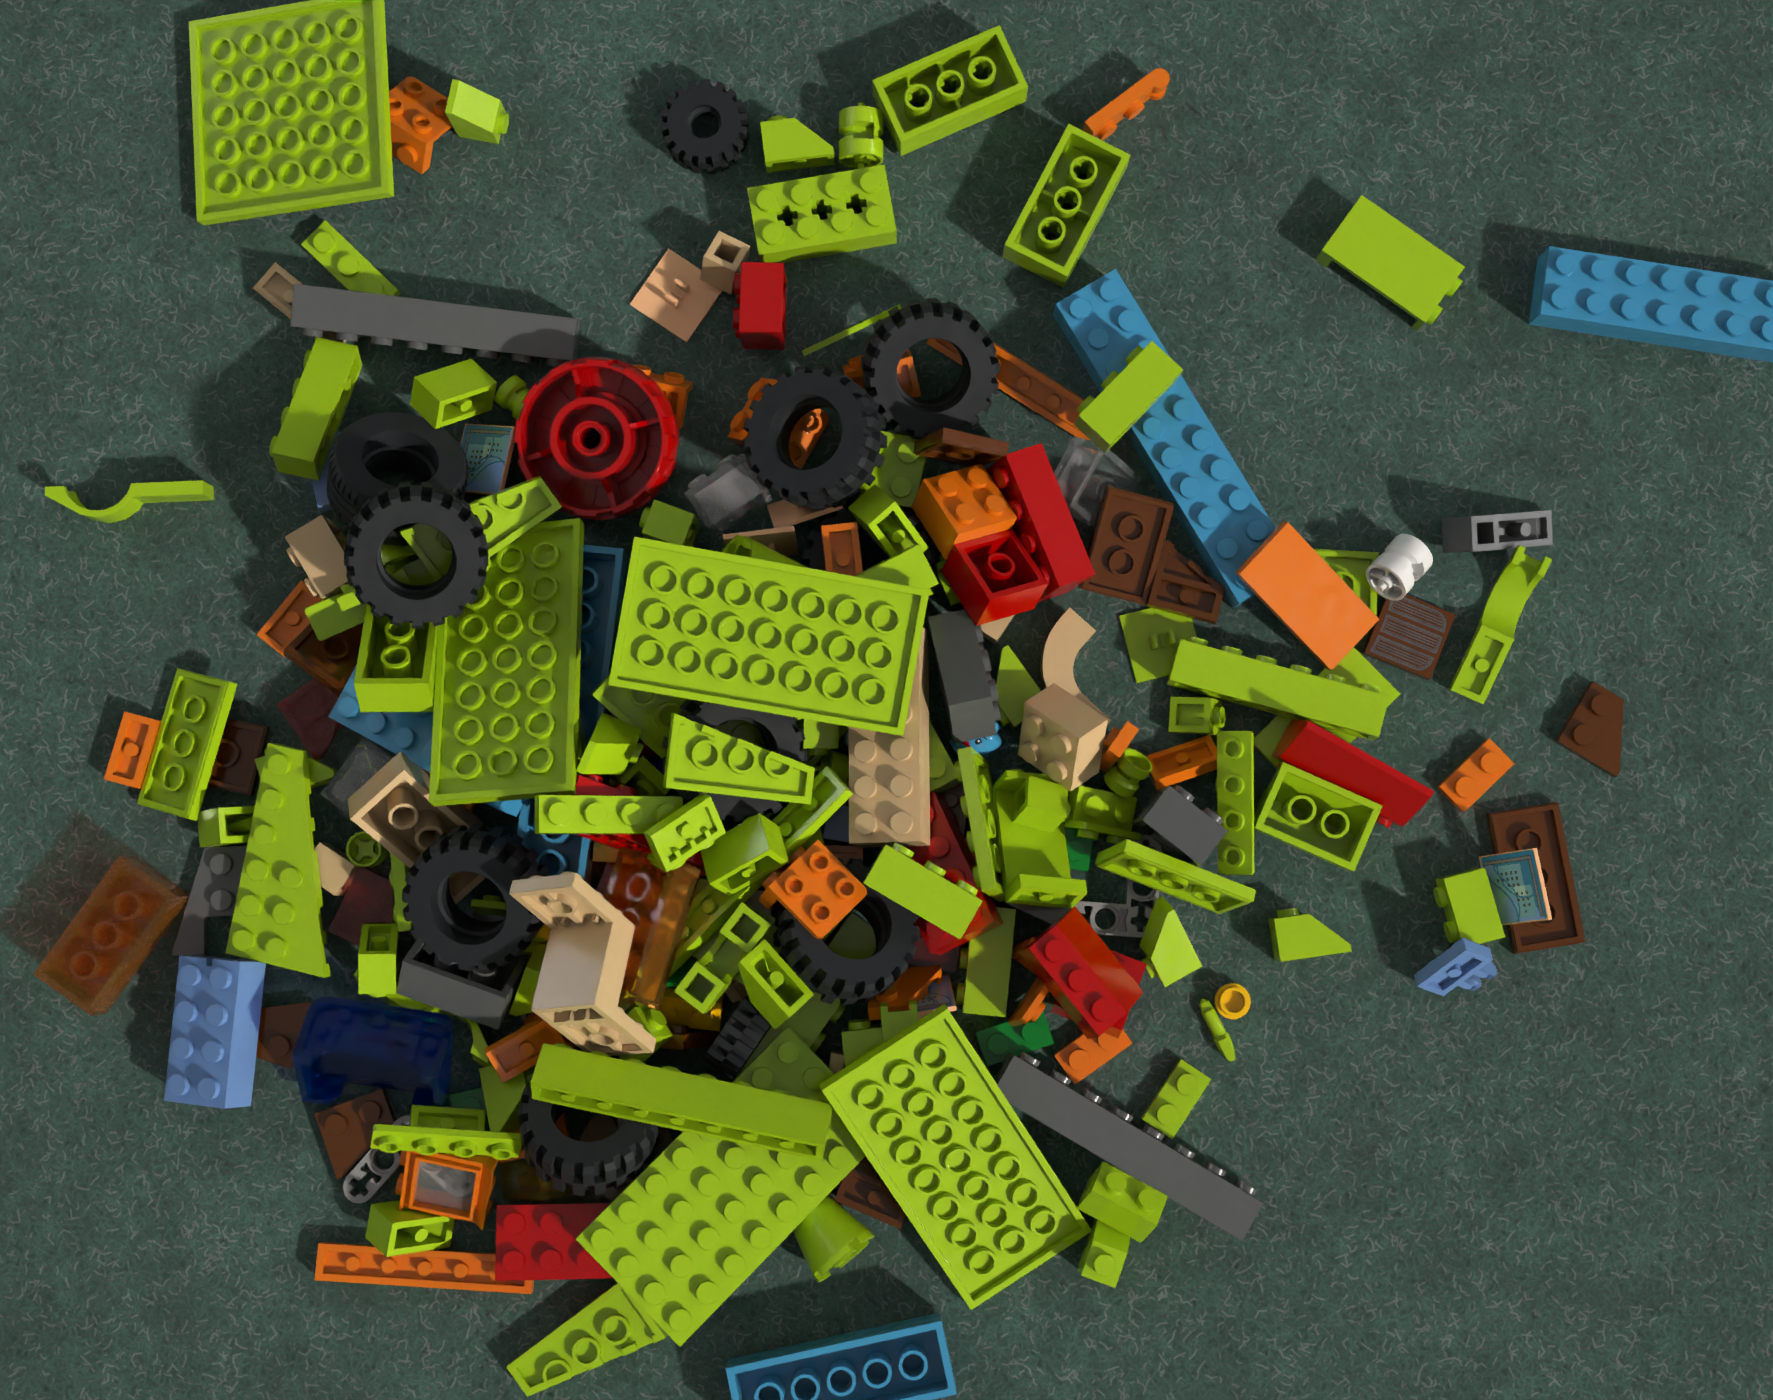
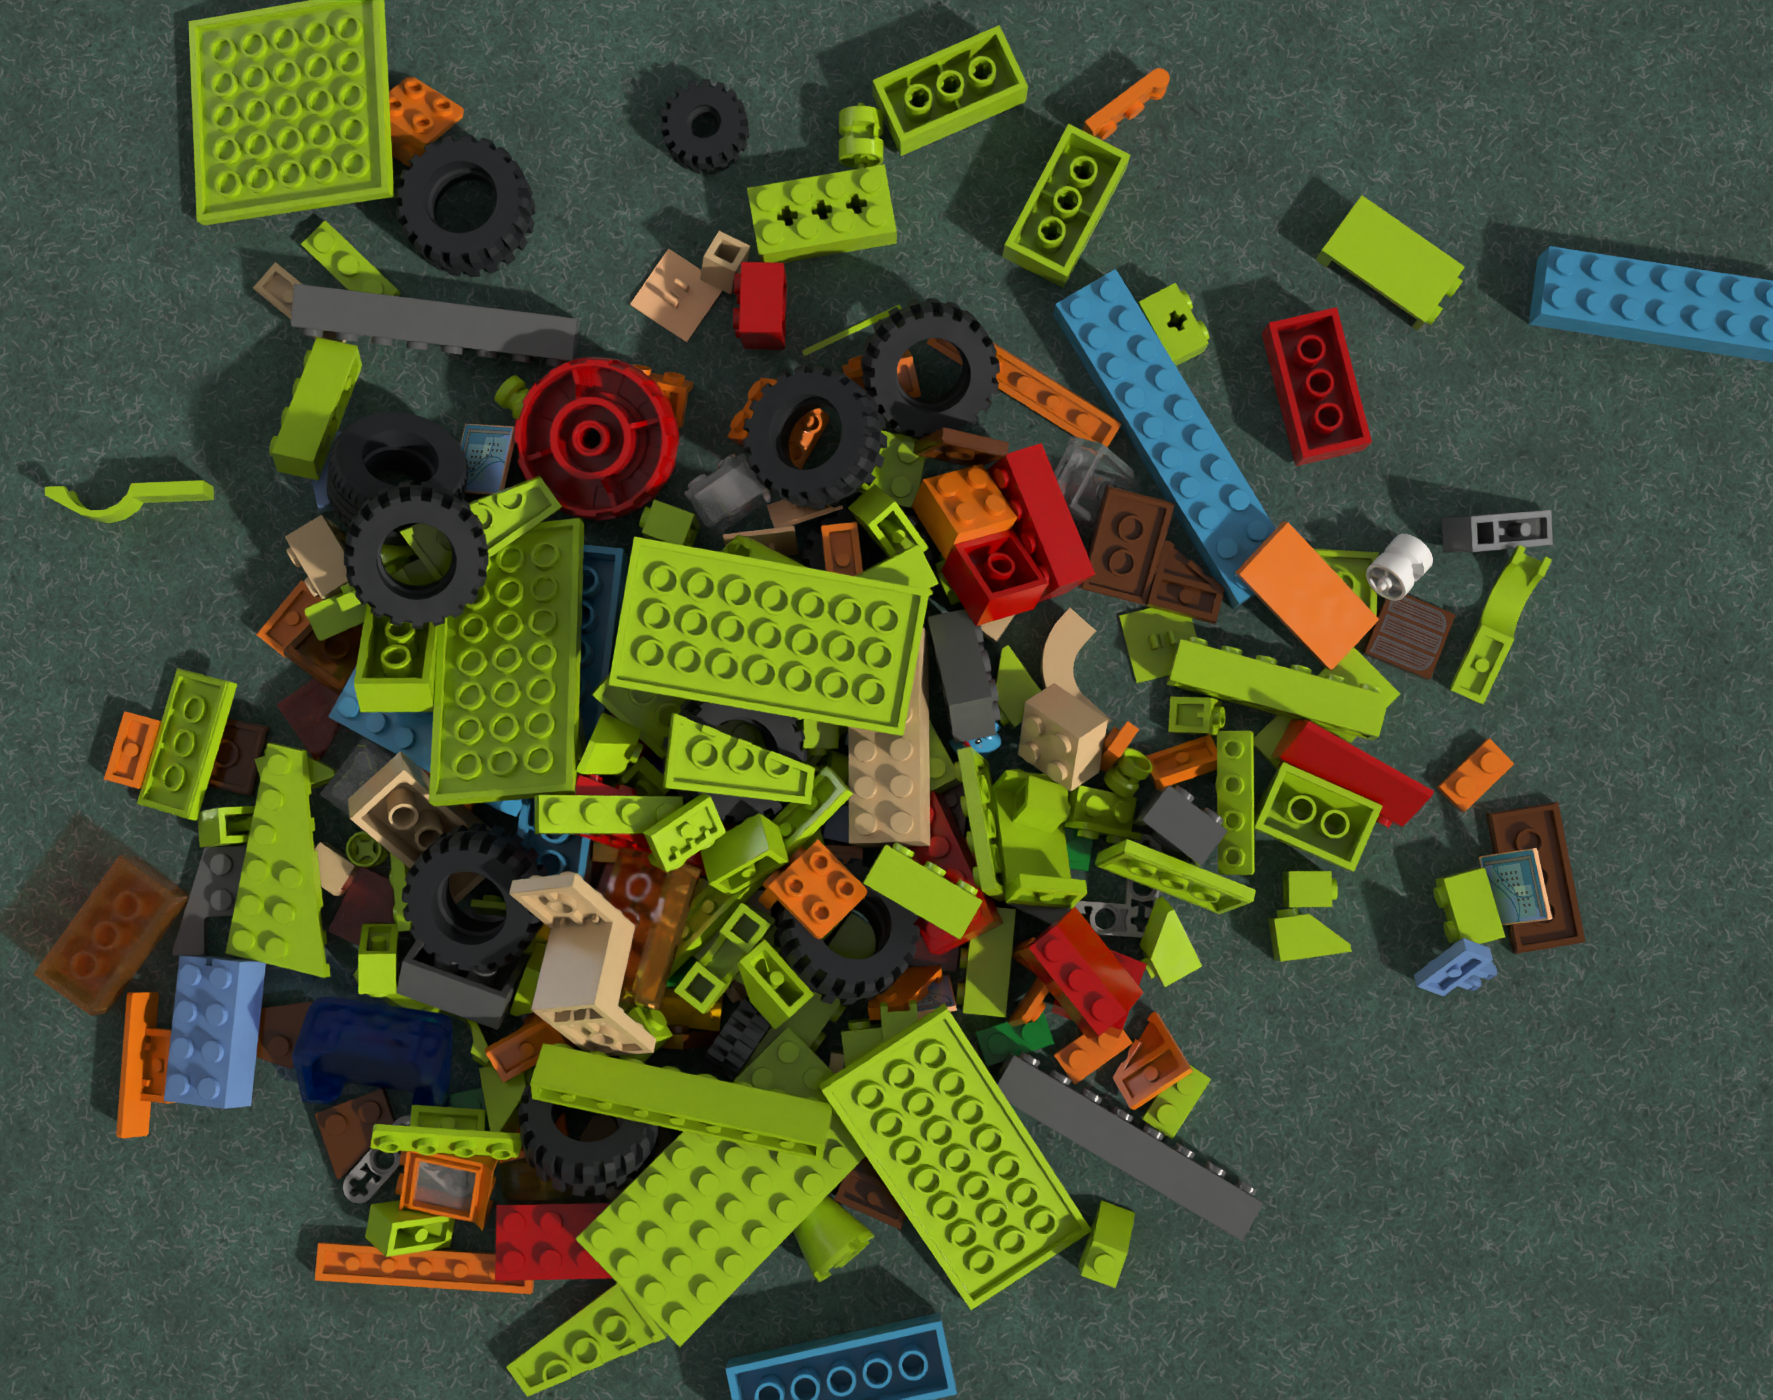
(142, 1065): none -> orange bracket
(442, 168): none -> black tyre
(453, 393): lime brick -> none
(476, 113): lime slope -> none
(793, 145): lime slope -> none
(1122, 1202): lime brick -> none
(1127, 395): lime brick -> none
(1151, 1064): none -> orange wing
(1175, 306): none -> lime brick
(1220, 1036): lime piece -> none
(1232, 1001): yellow plate -> none
(1309, 888): none -> lime brick
(1316, 386): none -> red brick
(1595, 729): reddish brown wing -> none

